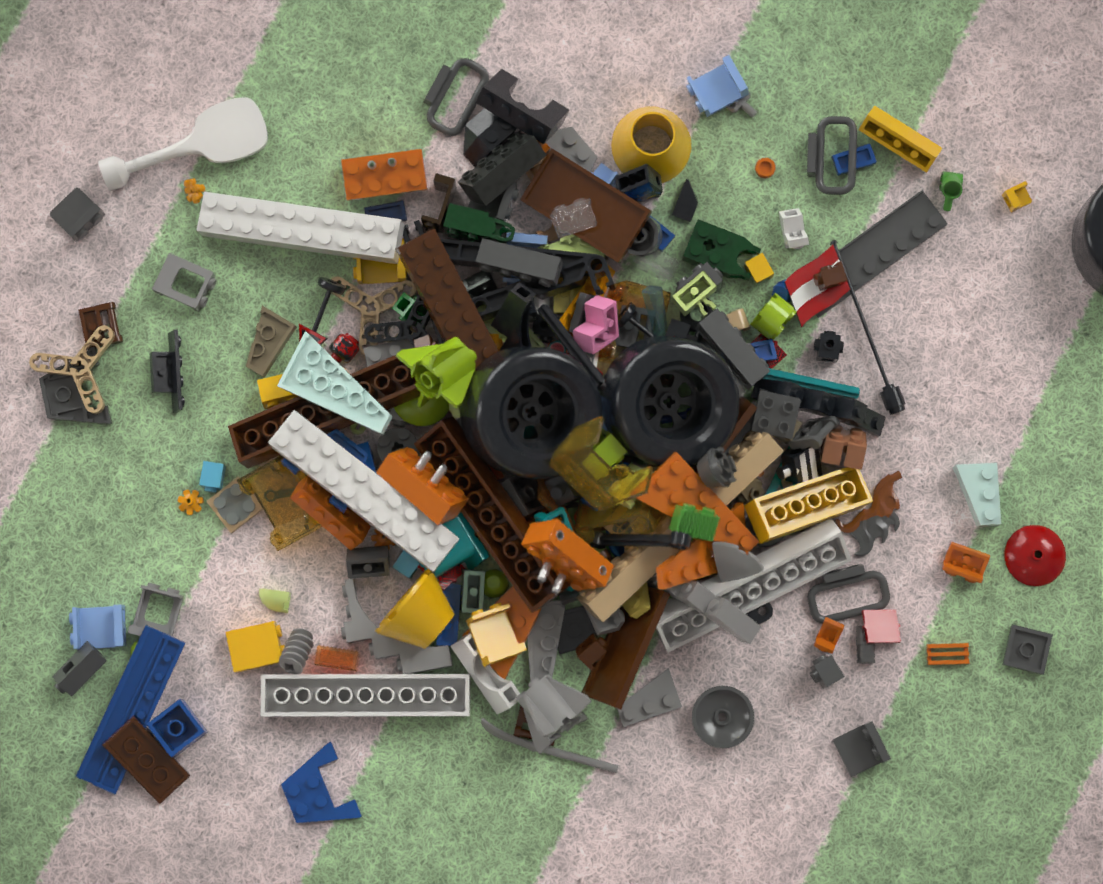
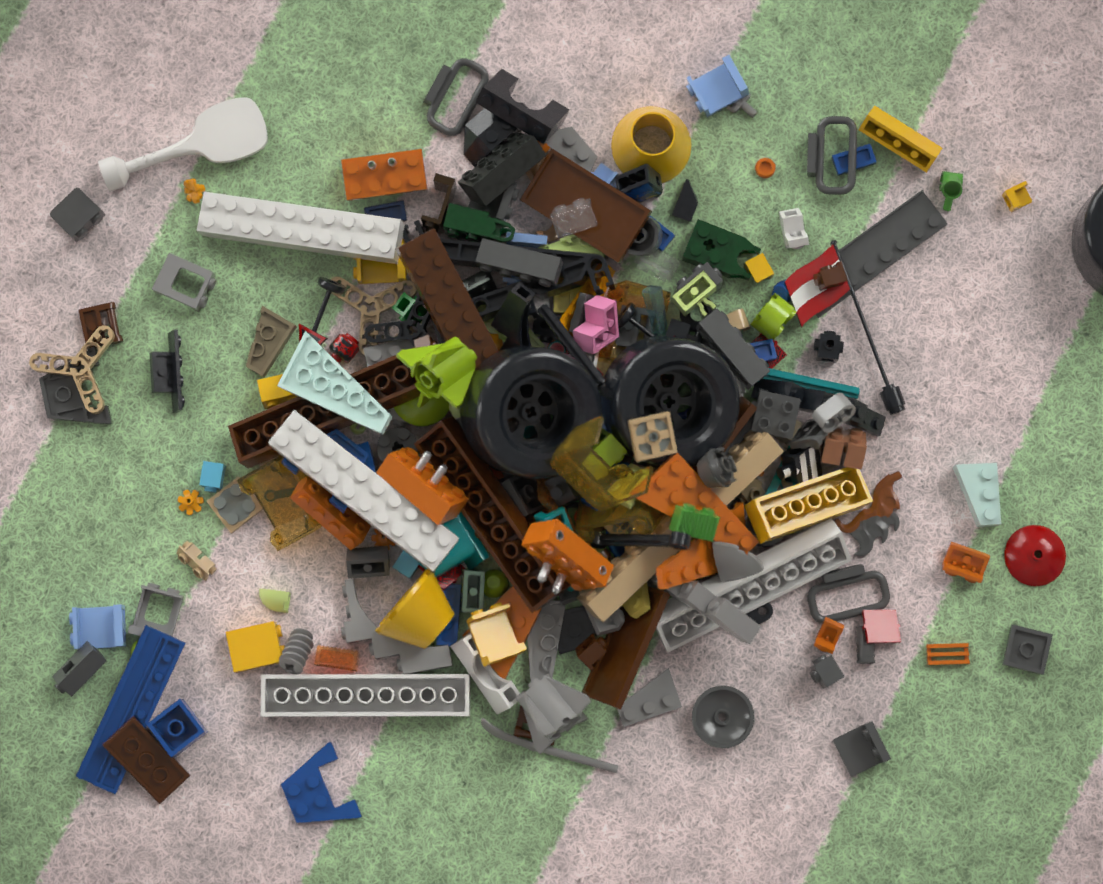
(201, 567): none -> tan hinge
(652, 436): none -> tan piece
(833, 412): none -> light grey beam

